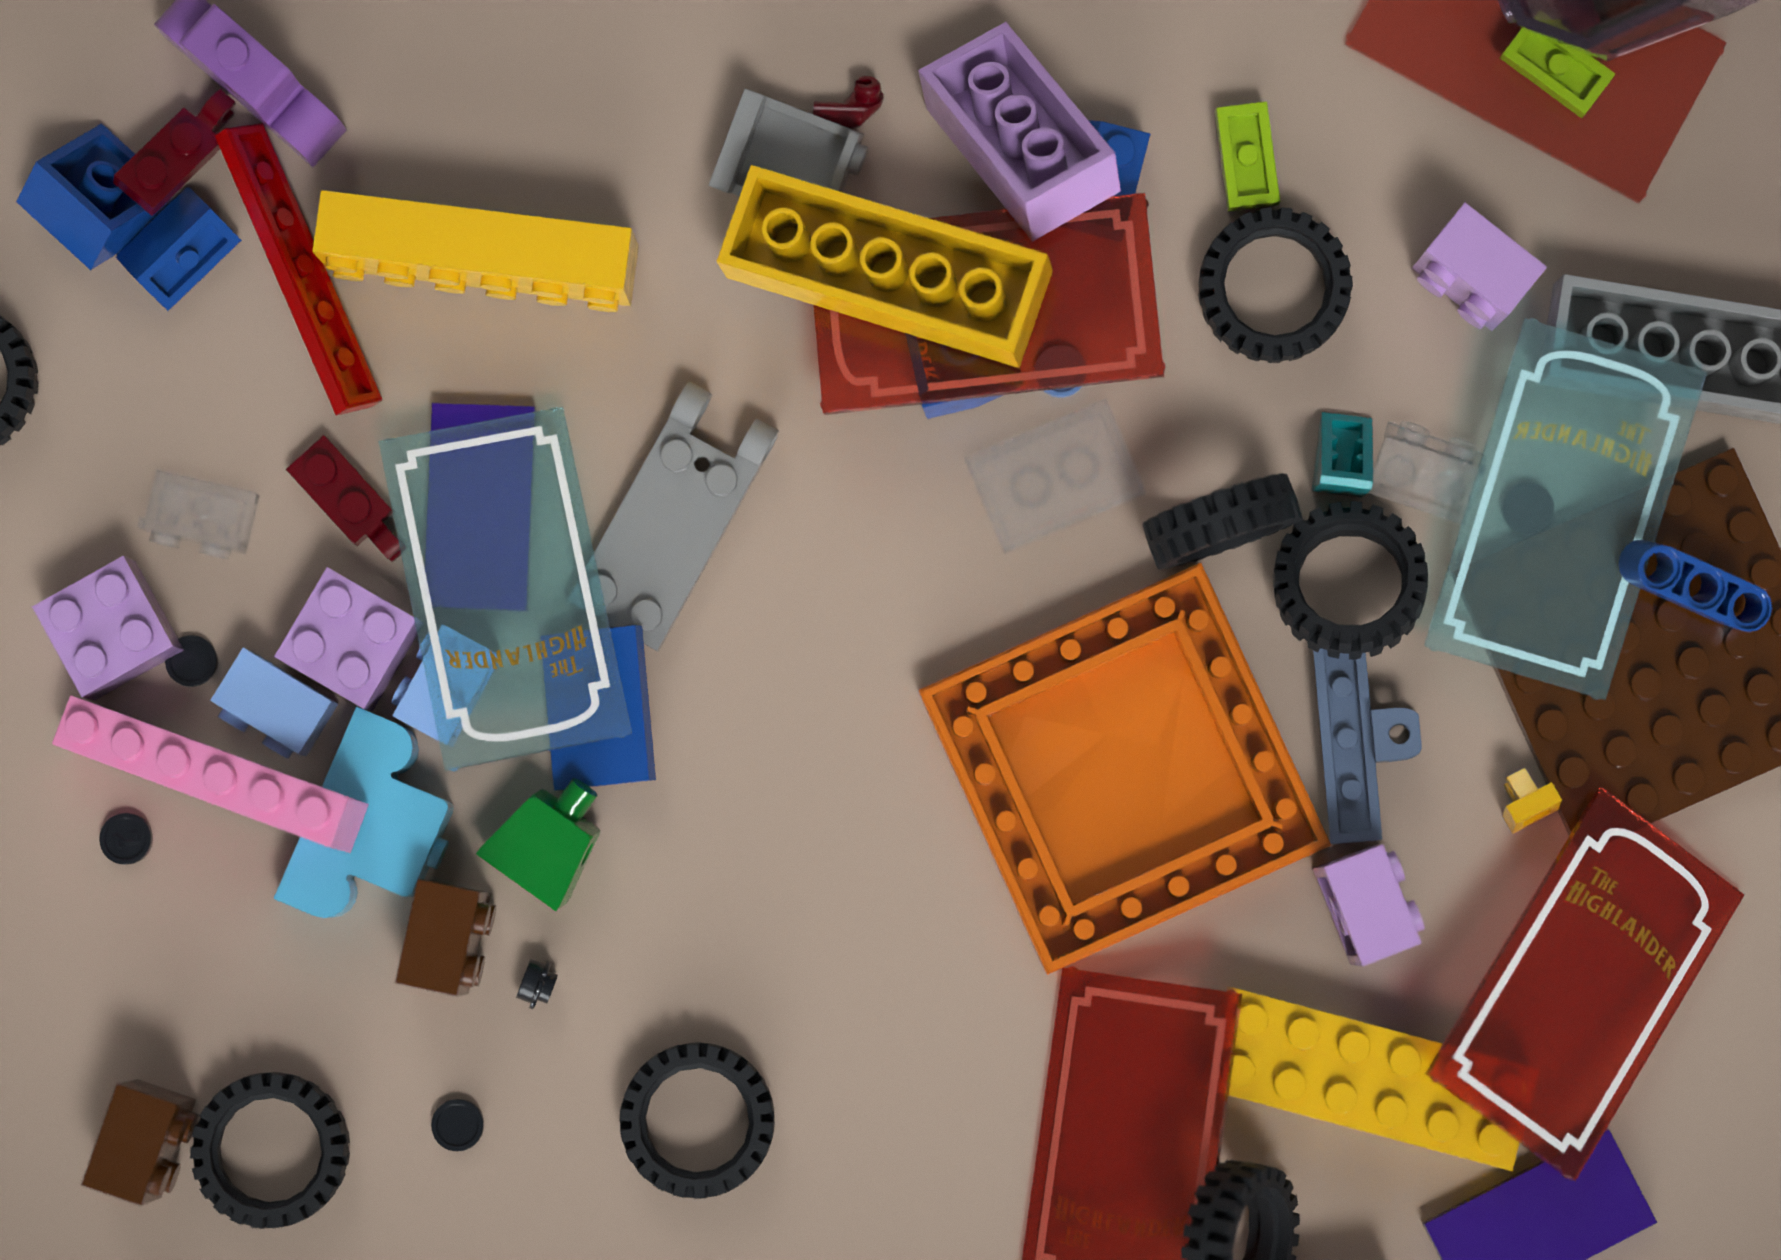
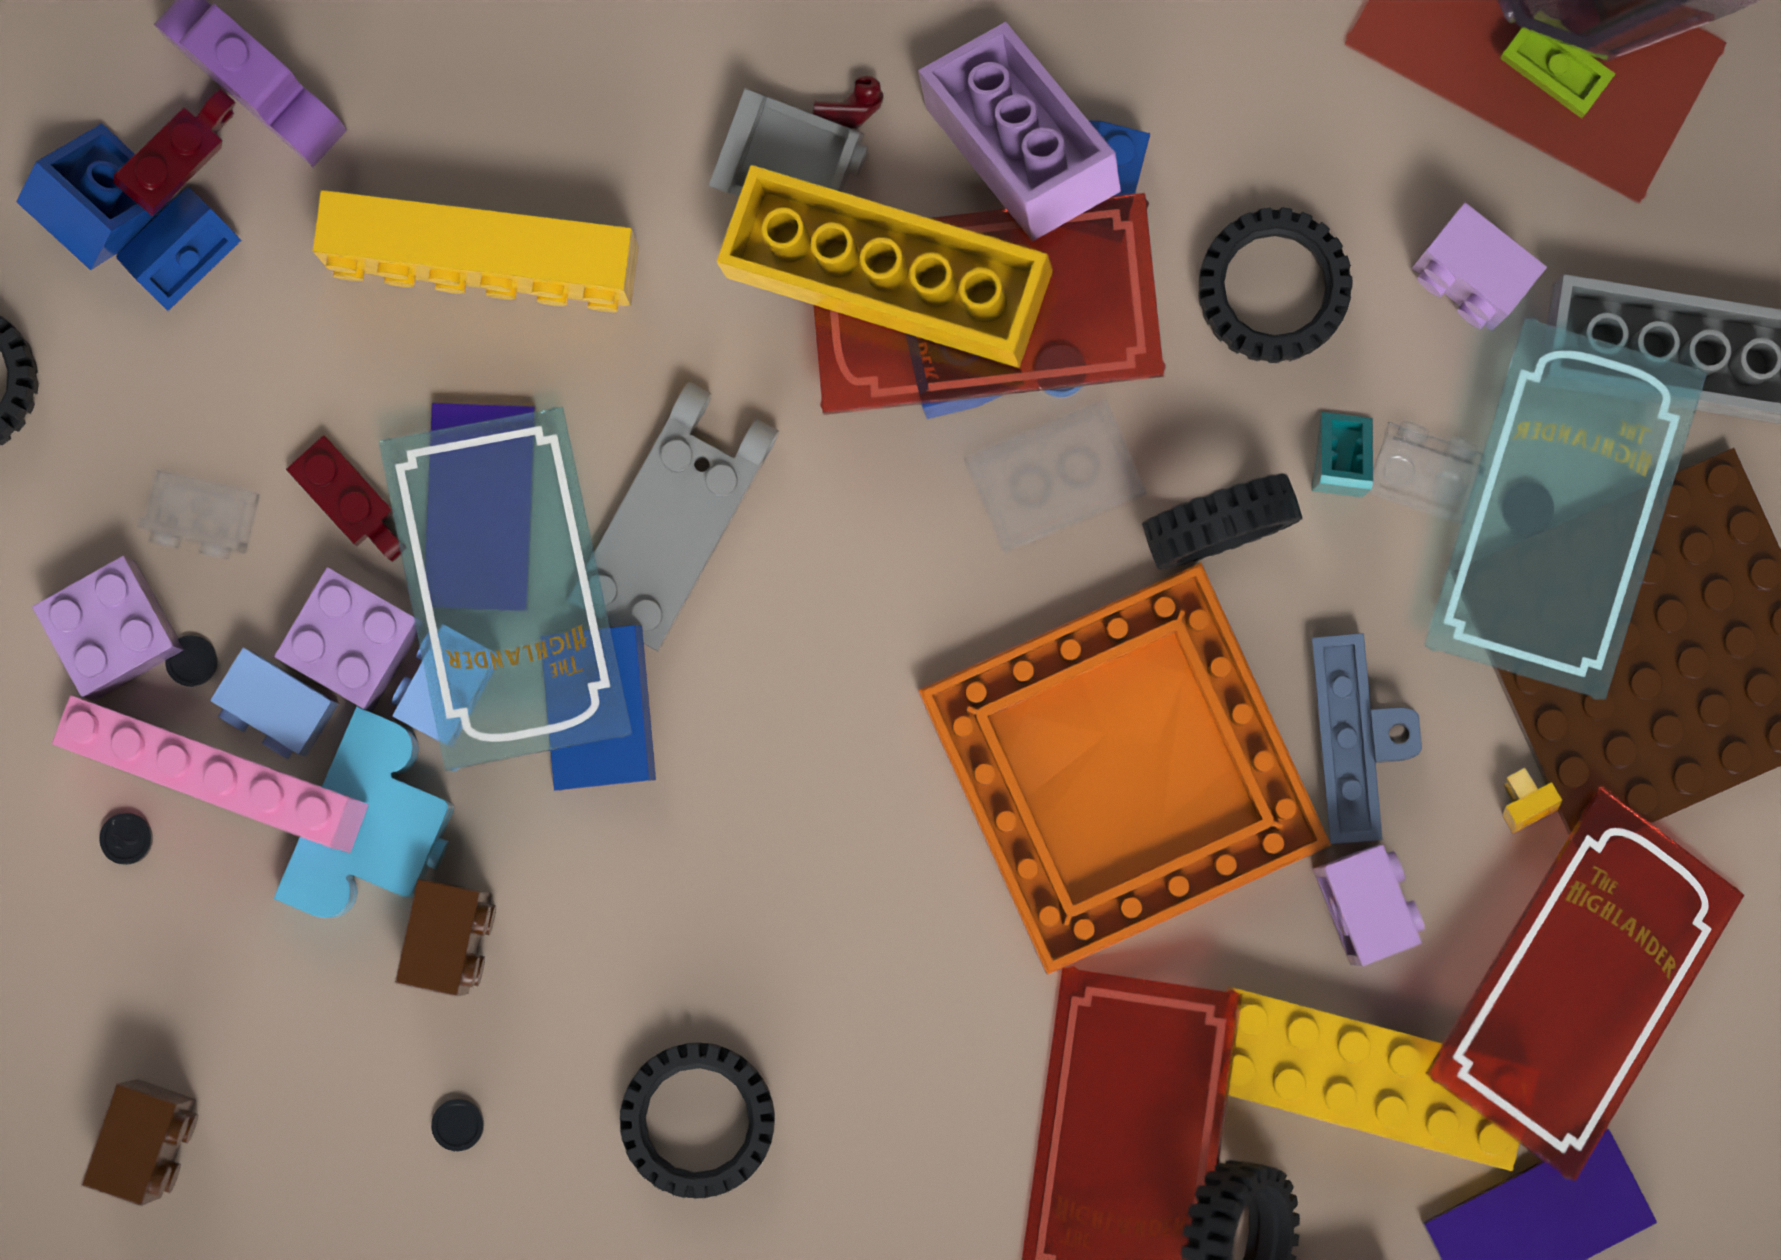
(208, 1161): black tyre -> none
(298, 269): red tile -> none
(537, 983): black plate -> none
(546, 843): green torso -> none
(1247, 156): lime plate -> none
(1350, 523): black tyre -> none
(1717, 588): blue beam -> none

